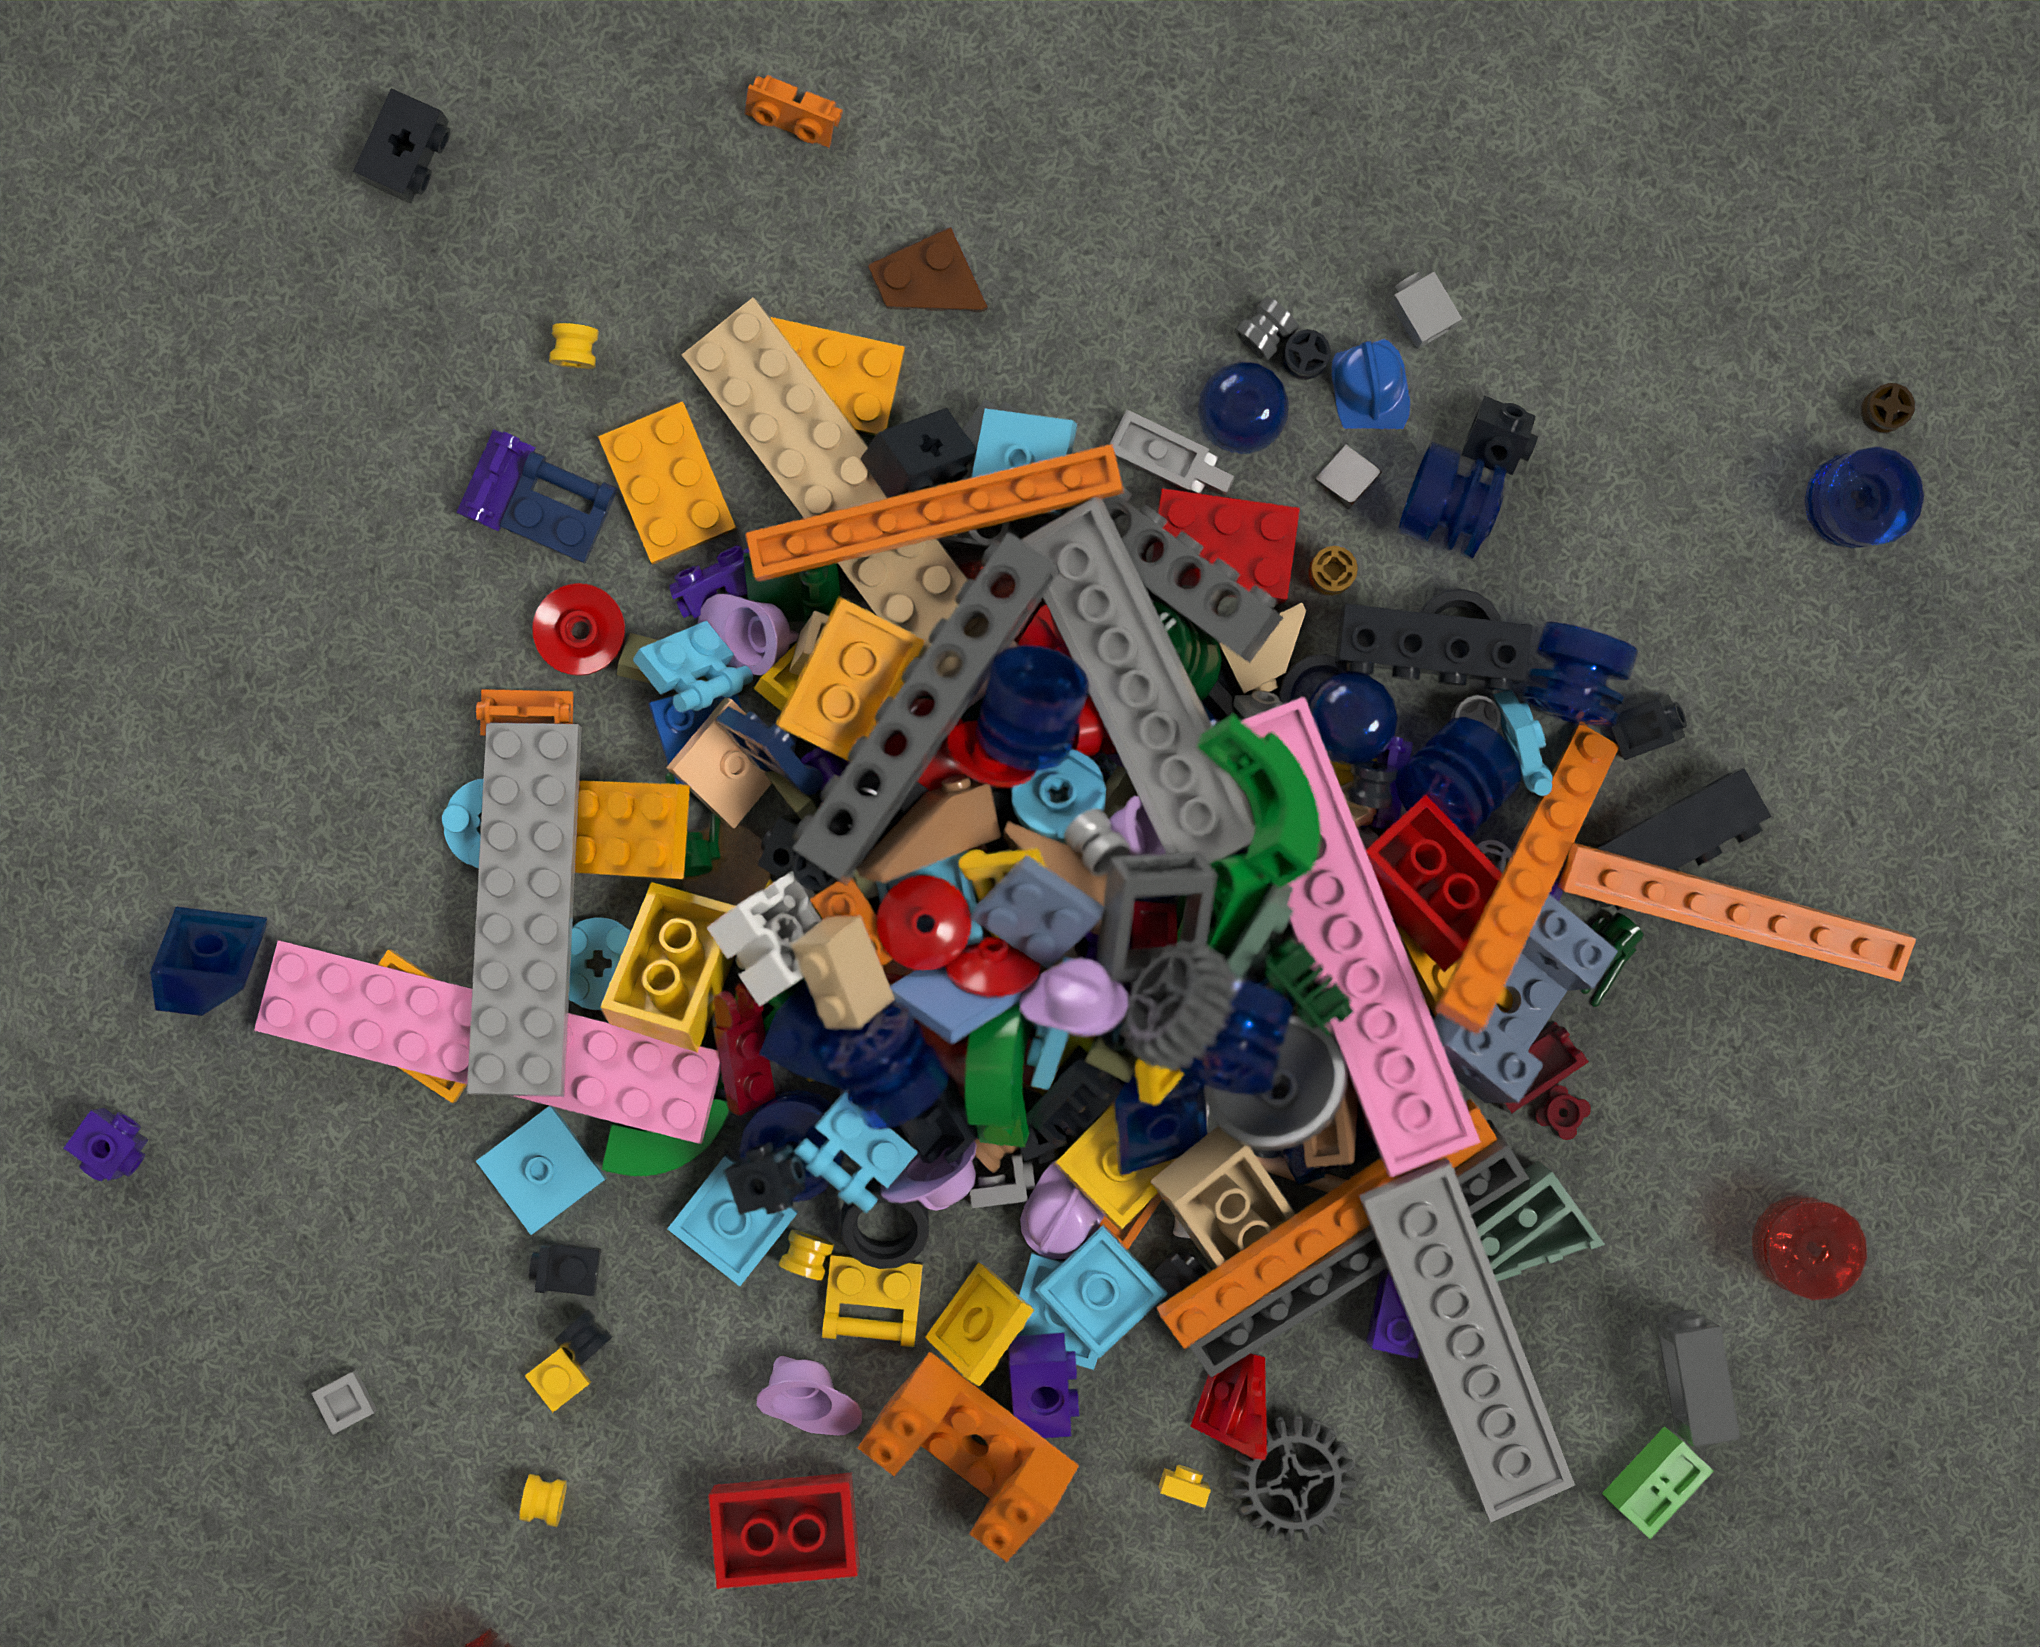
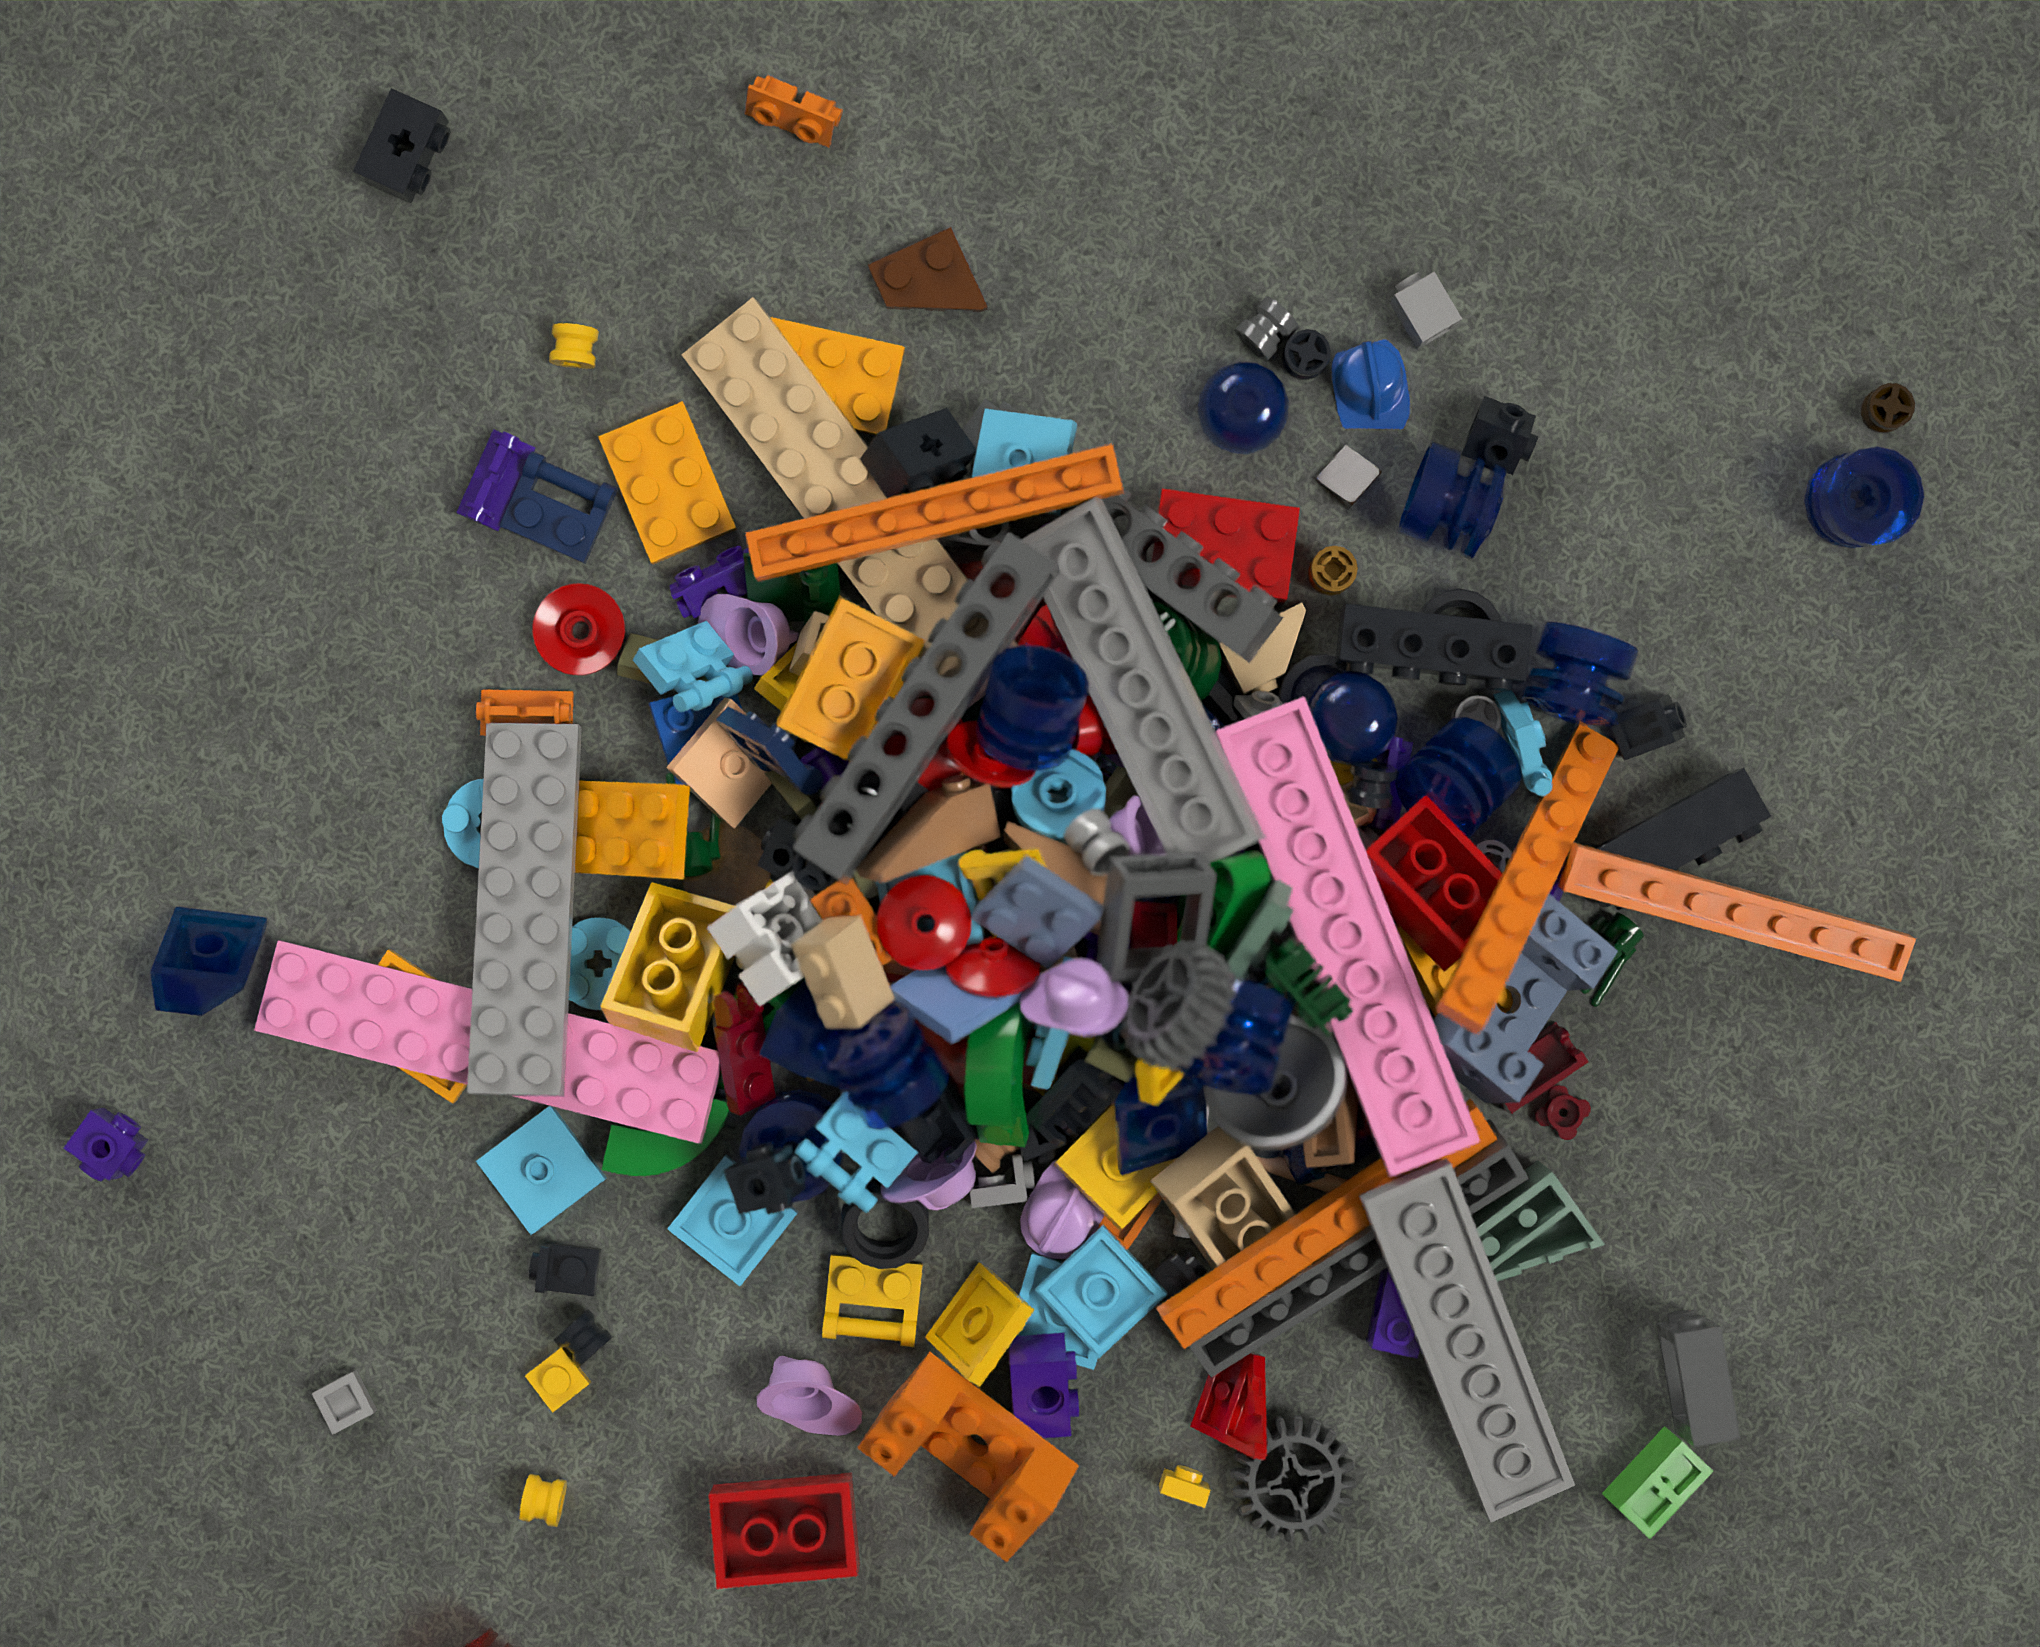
(806, 1254): yellow wheel -> none
(1168, 456): light grey hinge -> none
(1279, 794): green arch -> none
(1782, 1241): clear red wheel -> none

